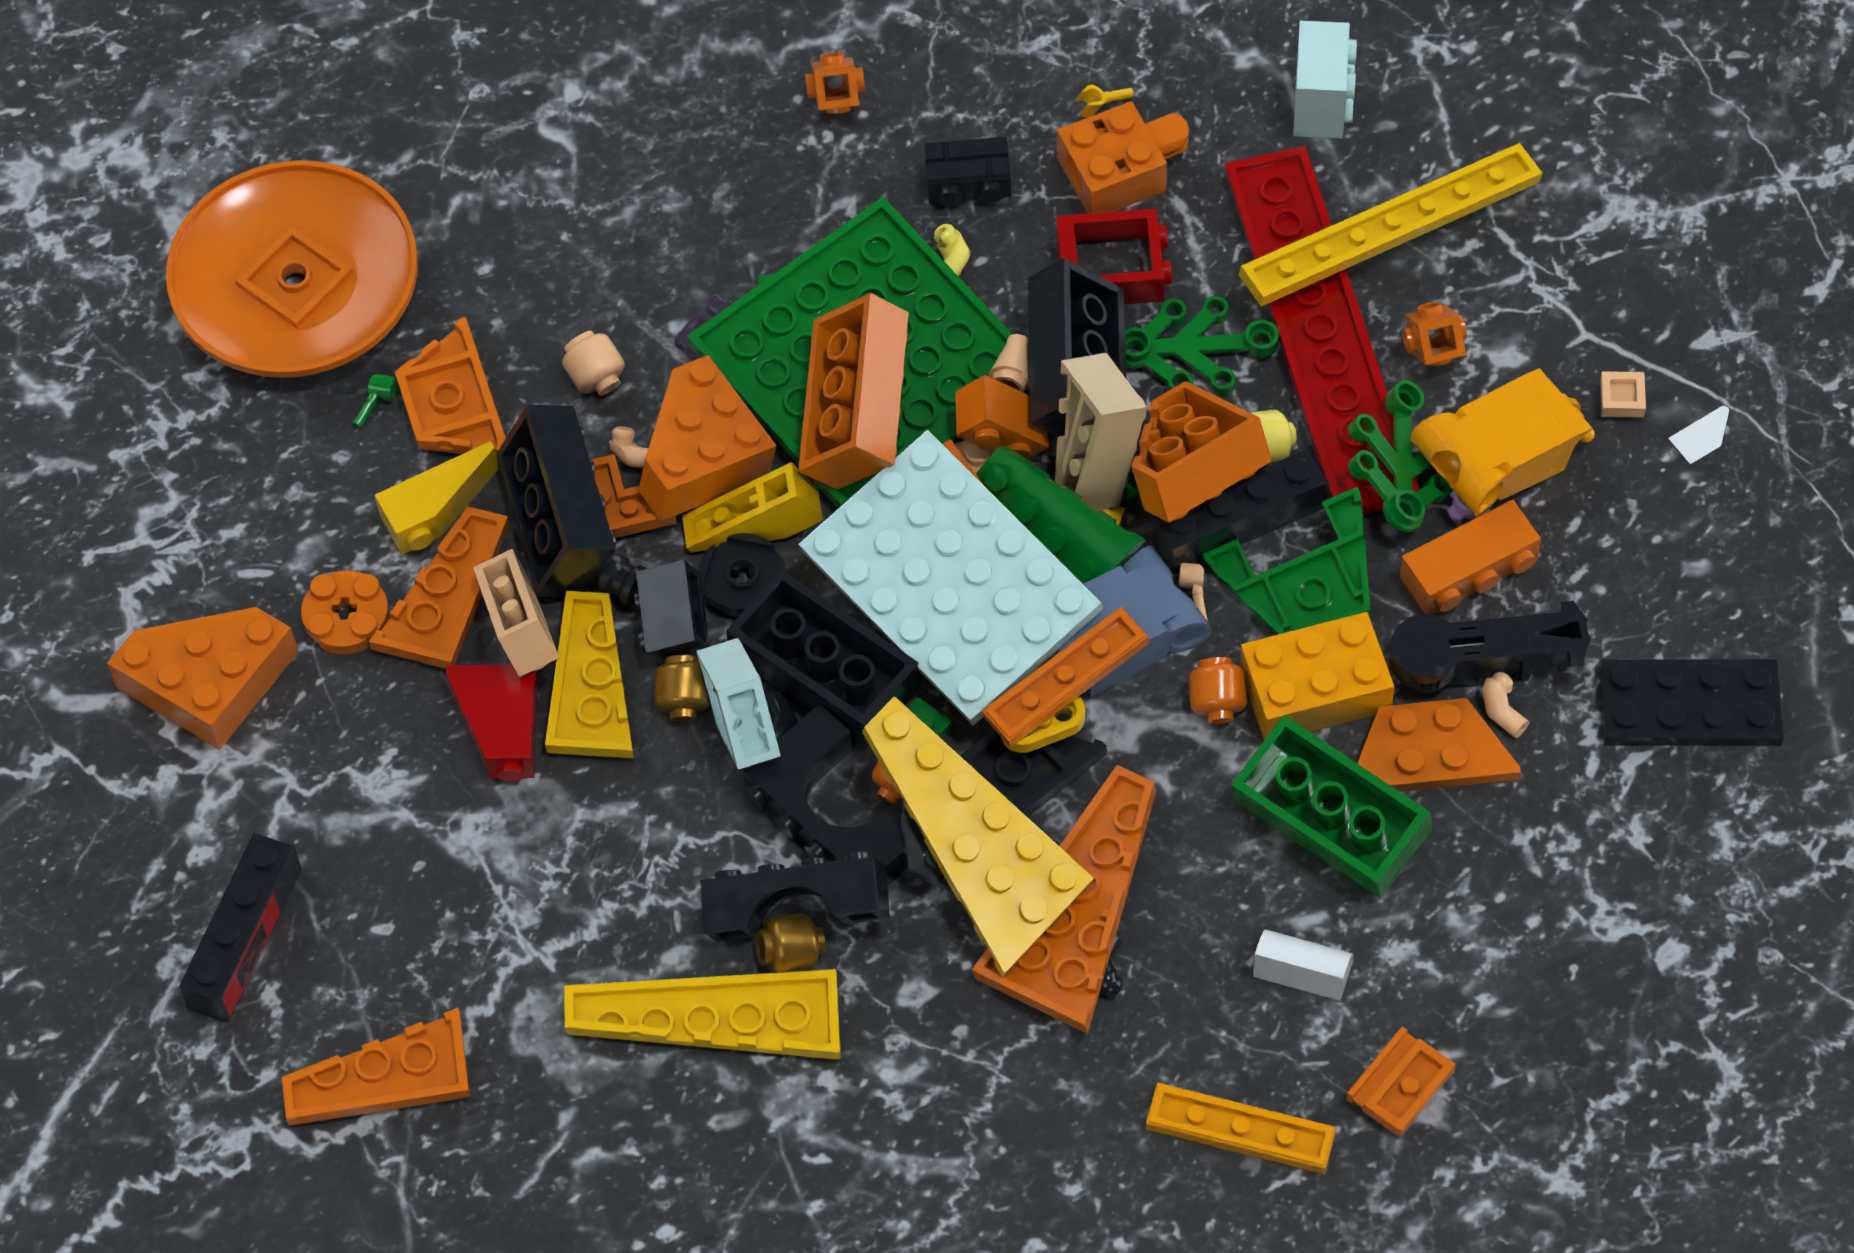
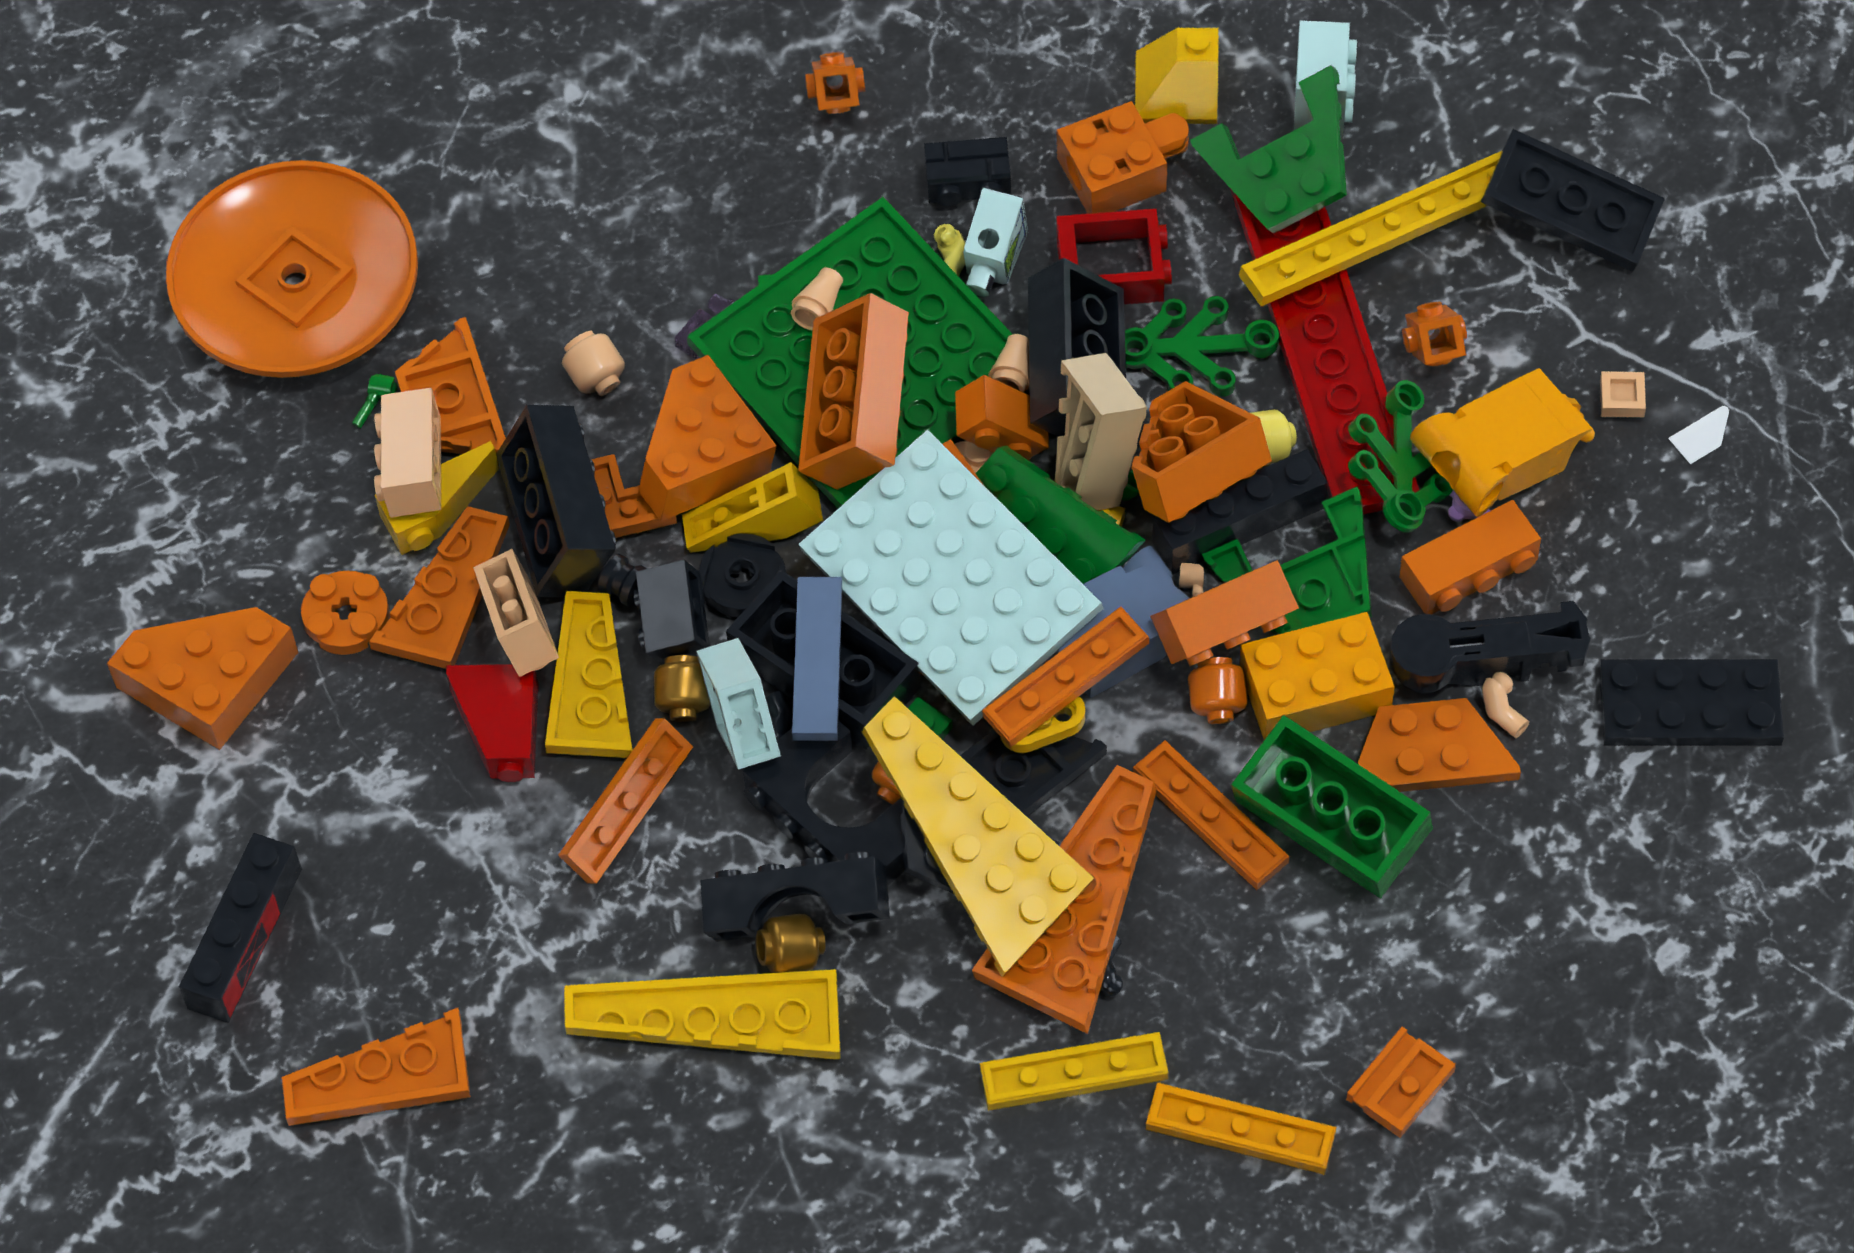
(409, 452): none -> light nougat brick
(625, 449): light nougat arm -> none
(625, 801): none -> orange plate
(816, 298): none -> light nougat cone
(817, 659): none -> sand blue tile
(994, 240): none -> light aqua torso
(1074, 1071): none -> yellow tile
(1096, 98): yellow hand -> none
(1179, 76): none -> yellow slope
(1212, 815): none -> orange tile
(1225, 614): none -> orange brick
(1293, 172): none -> green wing
(1302, 964): white brick -> none
(1573, 200): none -> black plate

